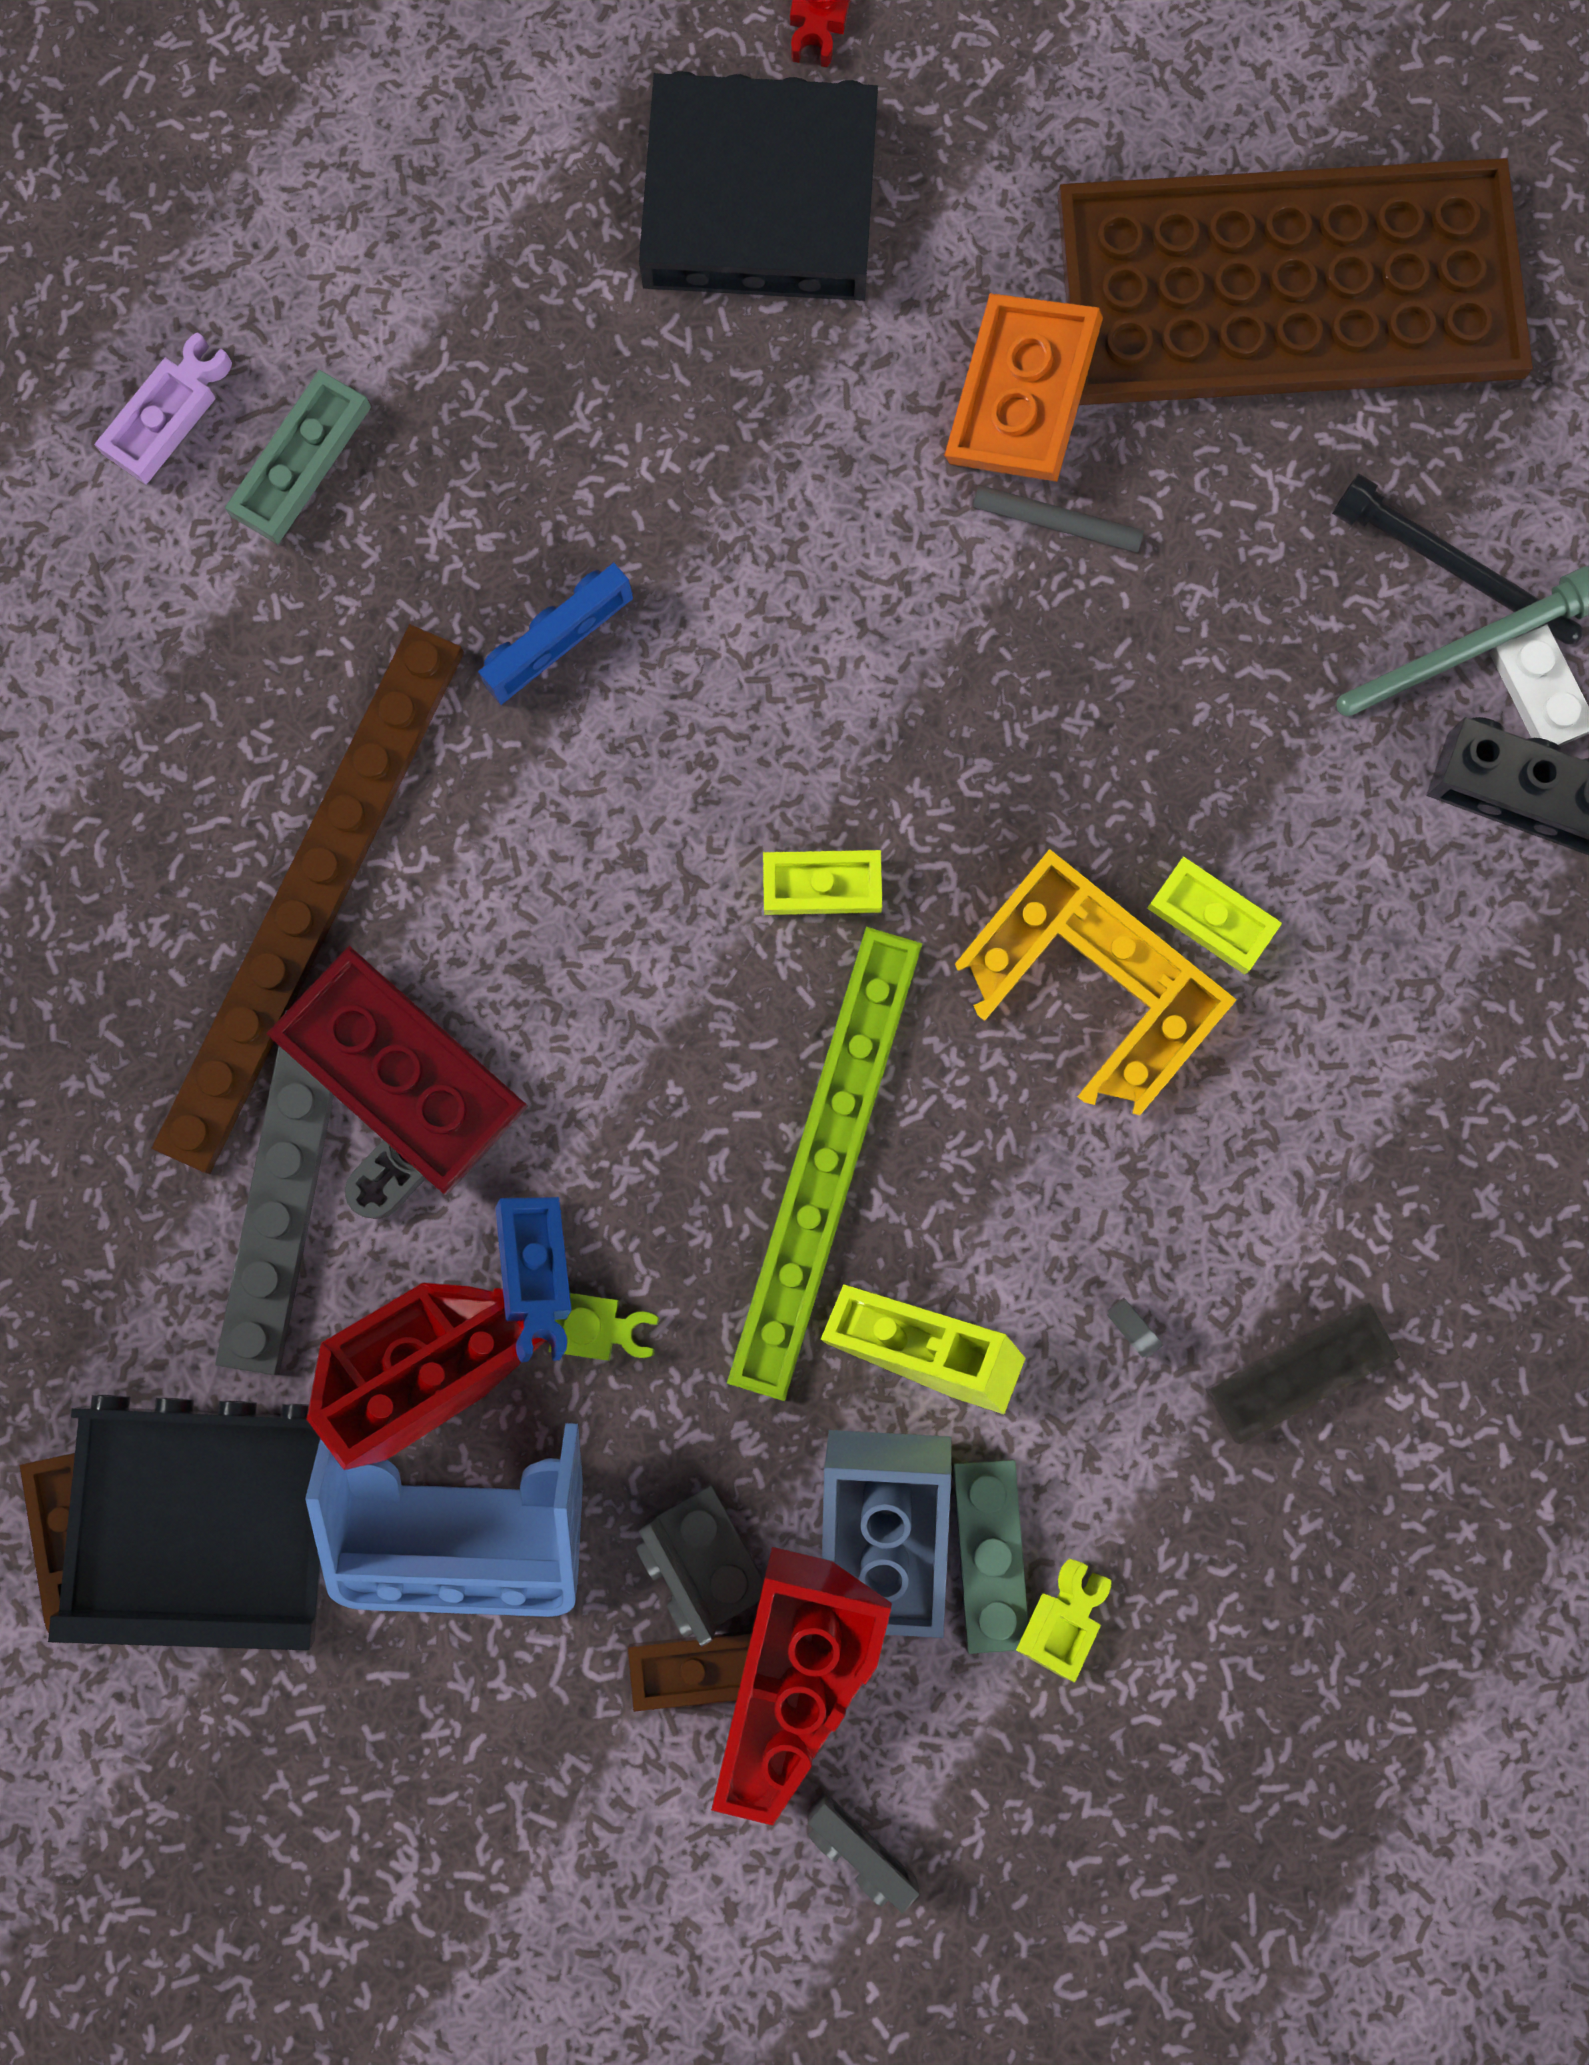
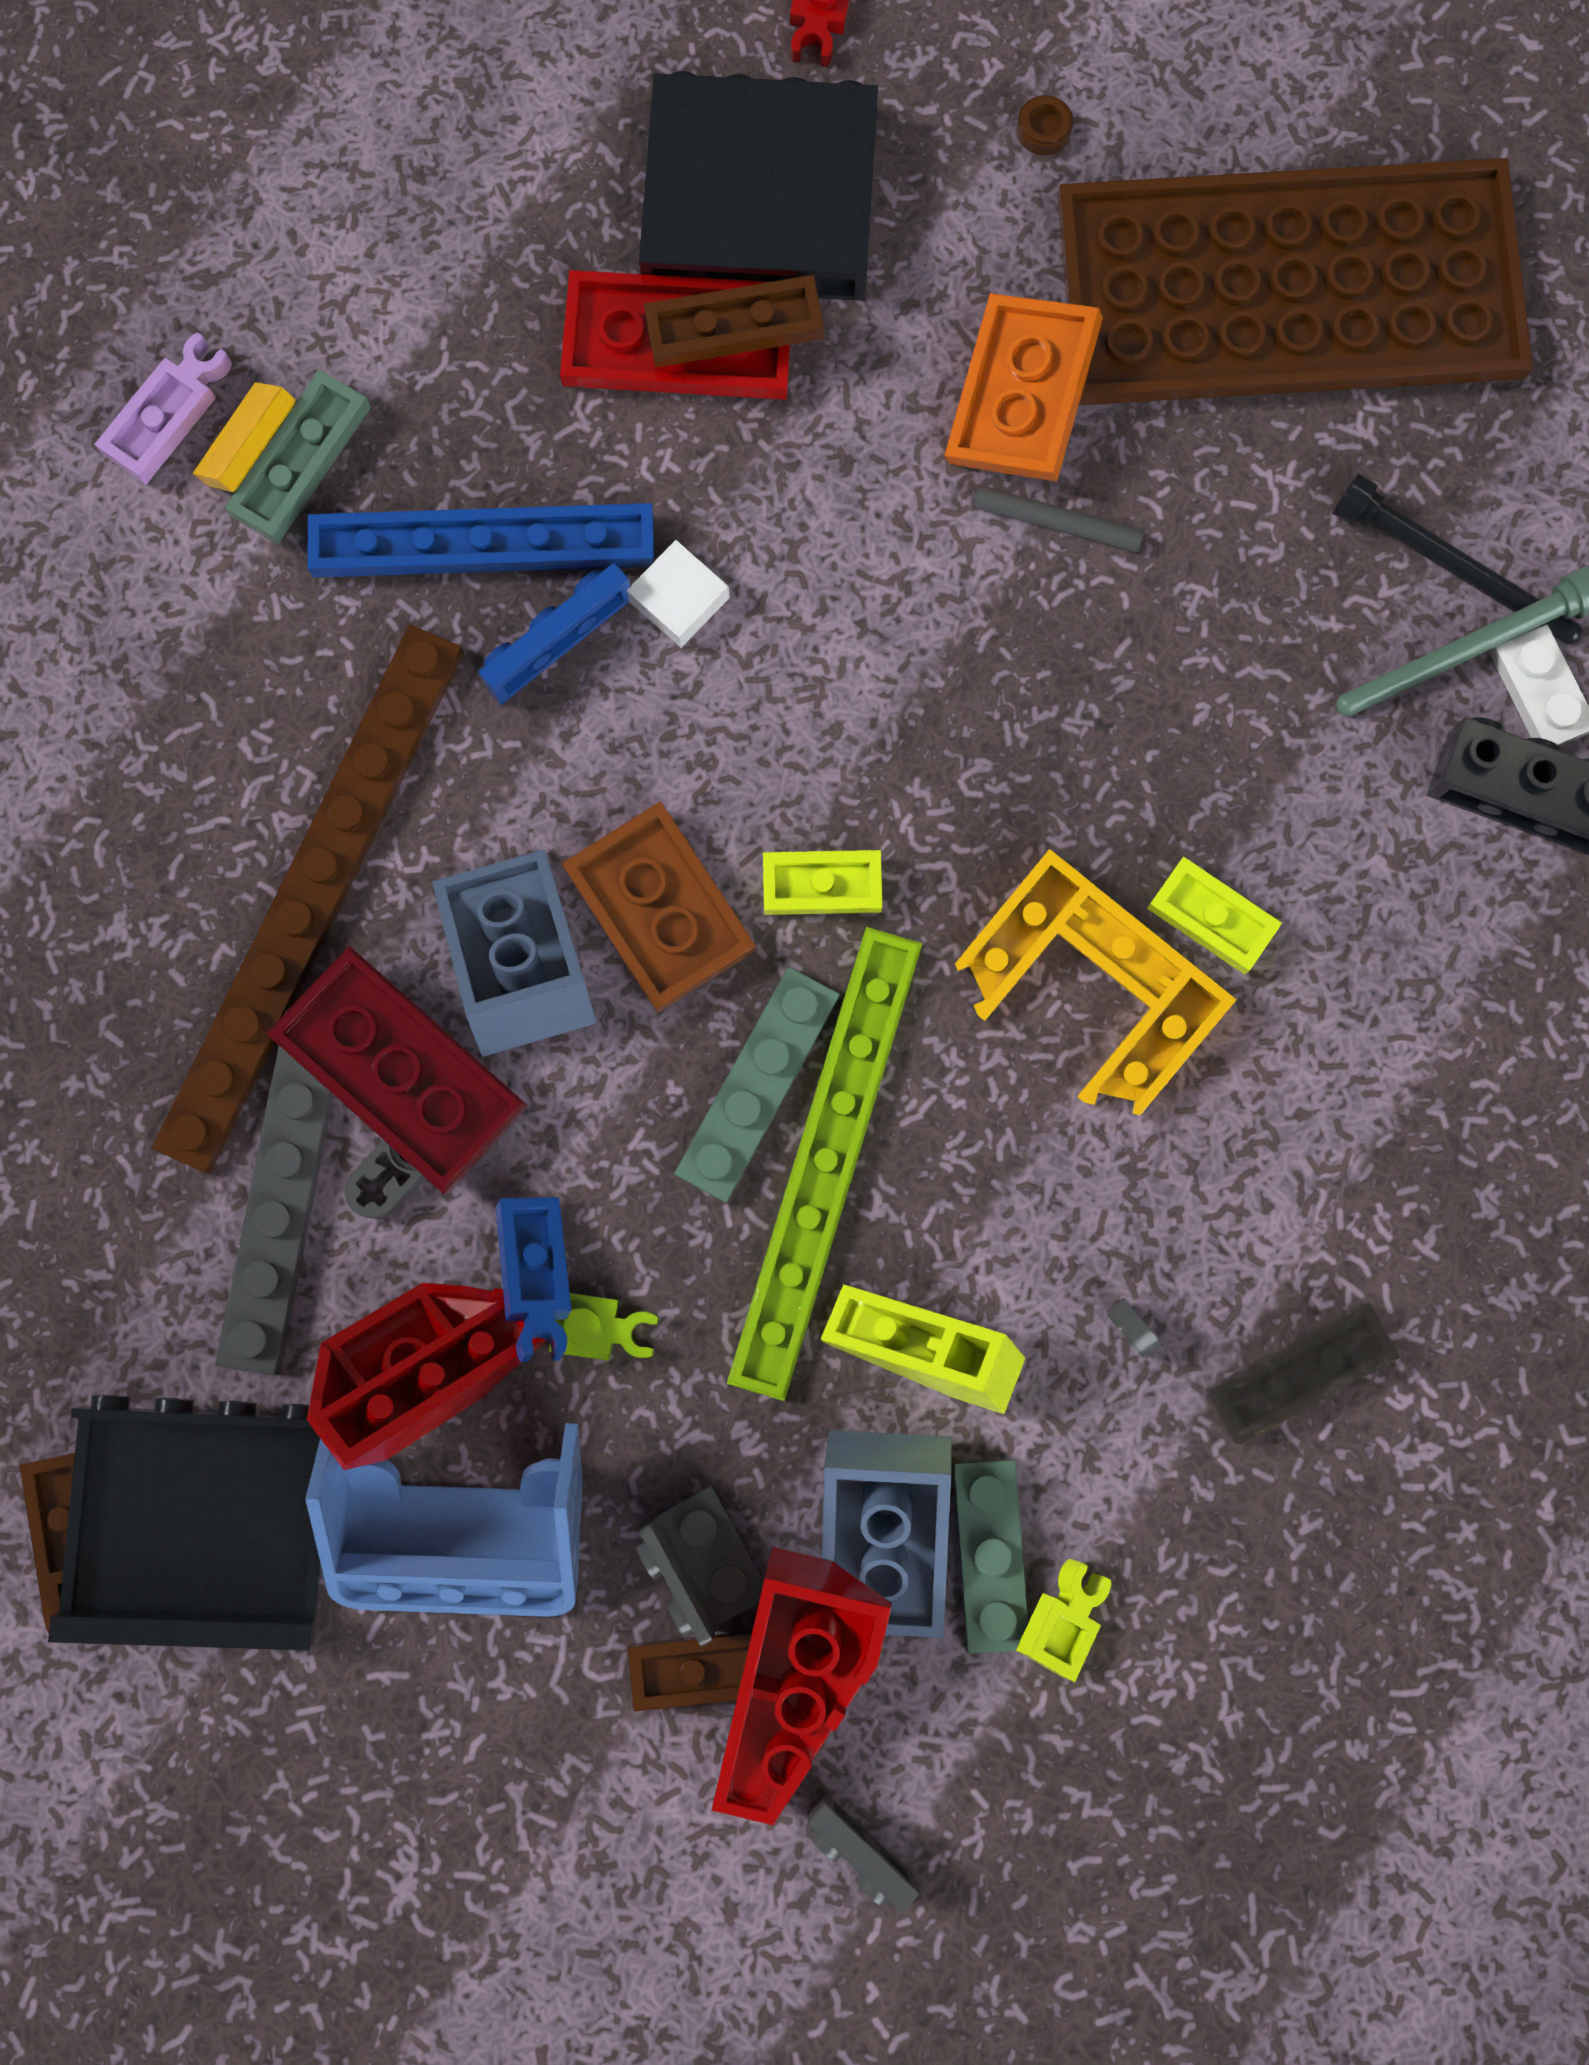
(244, 437): none -> yellow tile
(480, 540): none -> blue plate
(513, 953): none -> sand blue slope
(611, 346): none -> red plate
(659, 907): none -> dark orange plate
(678, 593): none -> white piece
(734, 321): none -> reddish brown plate
(757, 1085): none -> sand green plate
(1044, 125): none -> reddish brown tile

